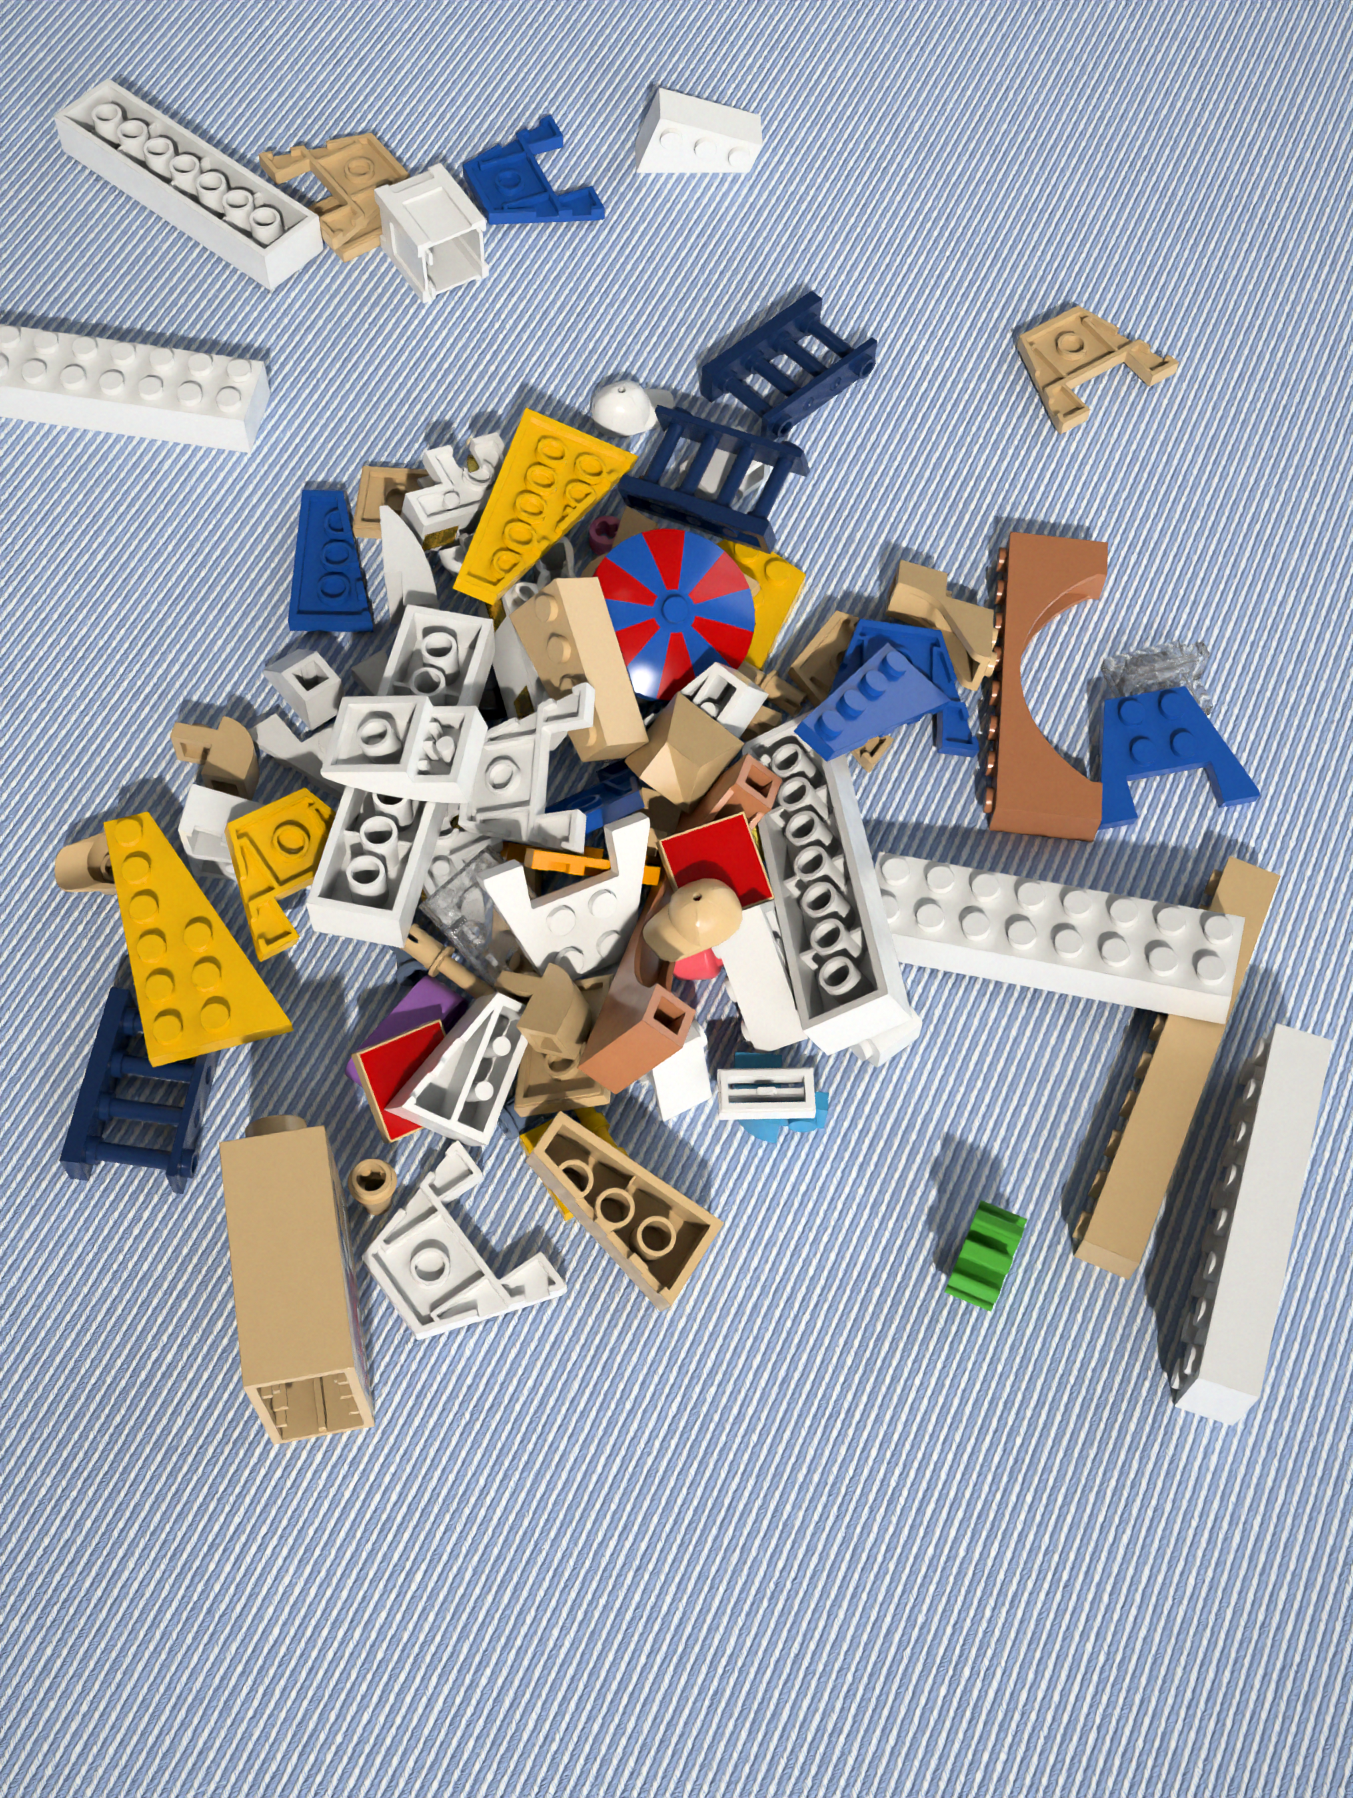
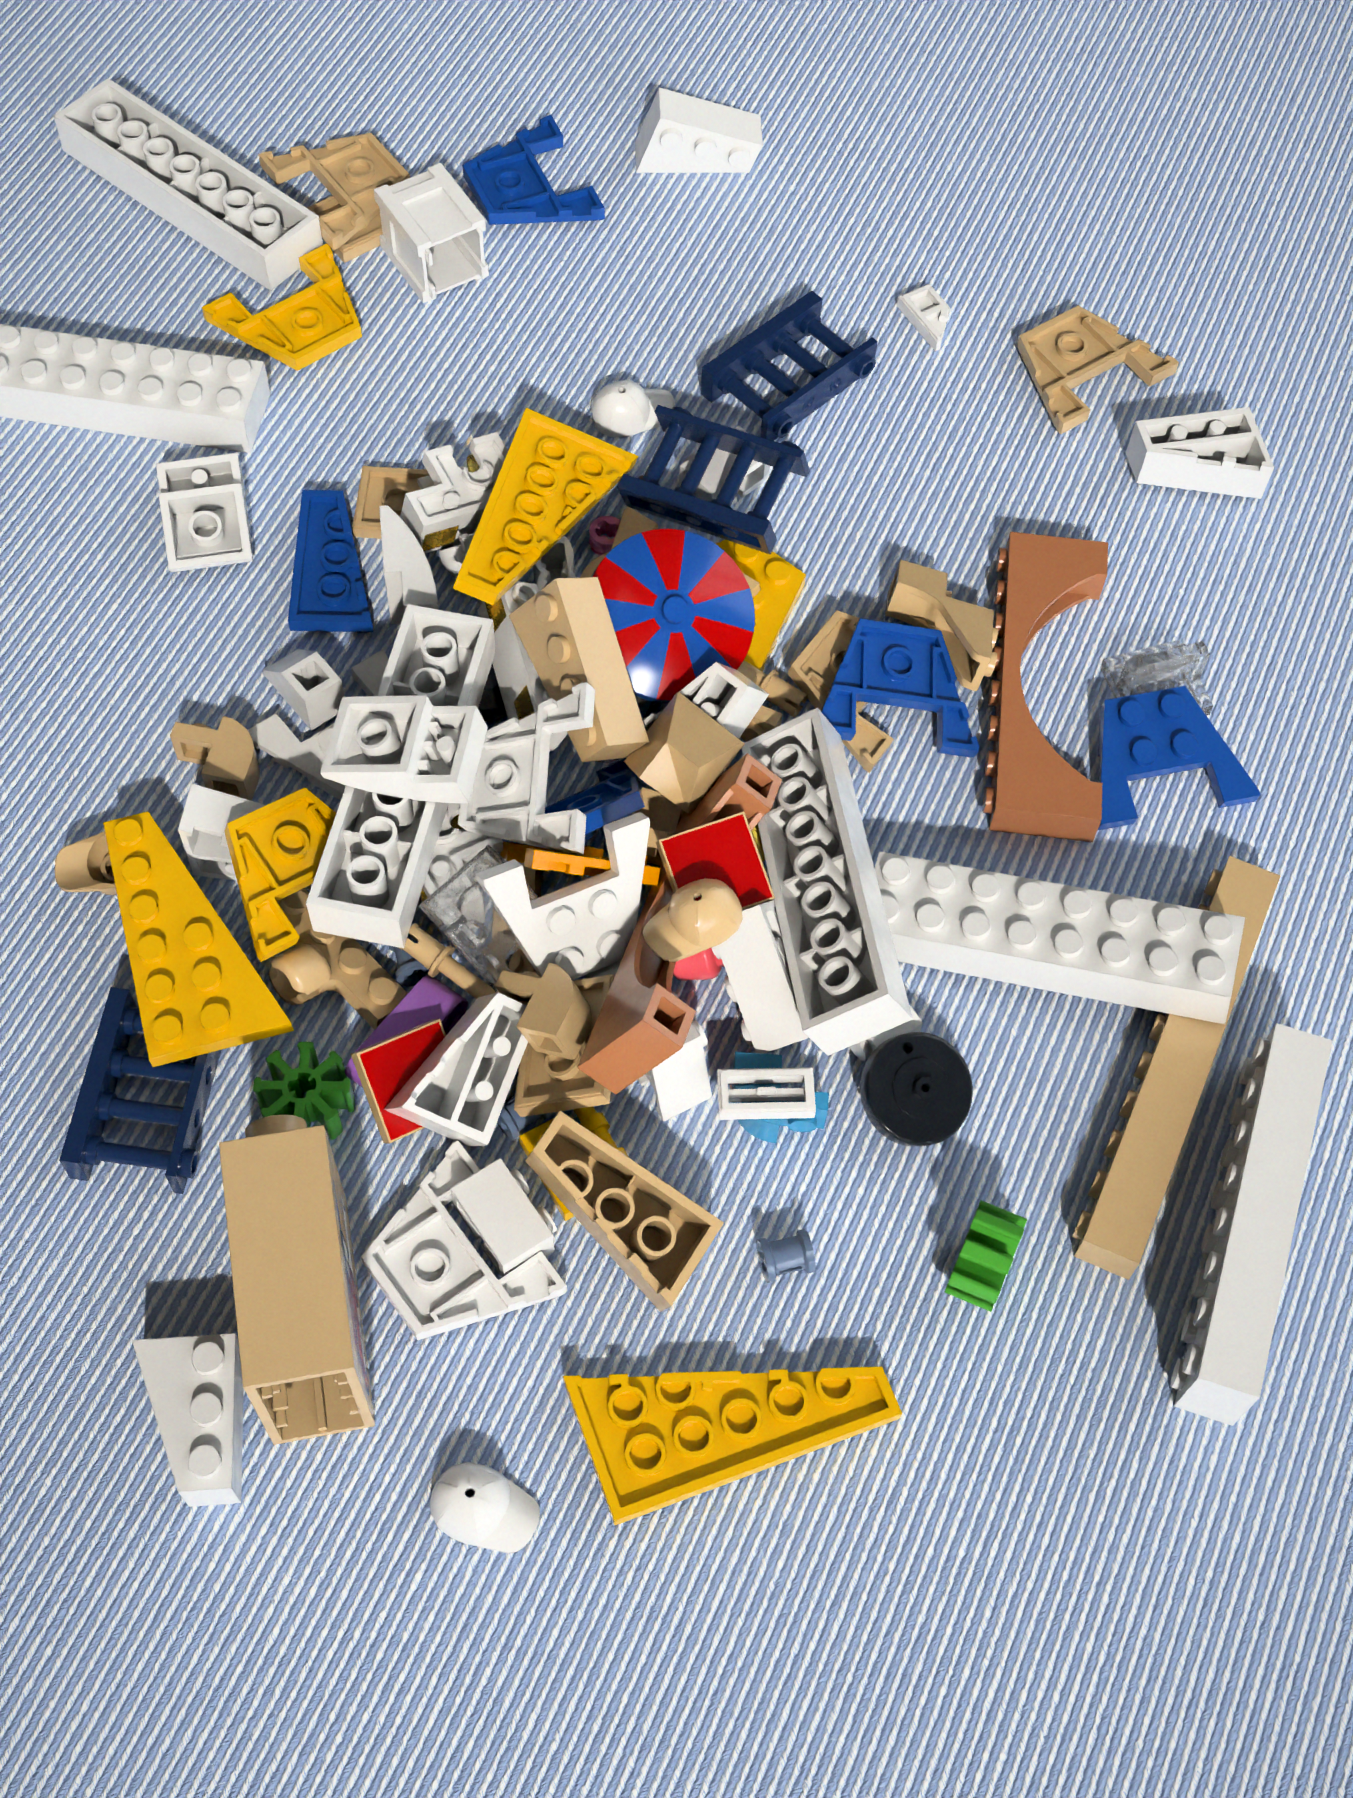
(198, 1411): none -> white wedge
(204, 512): none -> white slope
(300, 326): none -> yellow wing
(324, 1083): none -> bright green gear
(331, 964): none -> tan plate
(373, 1185): tan cone -> none
(496, 1516): none -> white cap
(500, 1212): none -> white piece
(701, 1430): none -> yellow wing
(786, 1255): none -> sand blue bush
(870, 705): wing -> none
(916, 1089): none -> black wheel
(926, 313): none -> white tile
(1202, 453): none -> white wedge

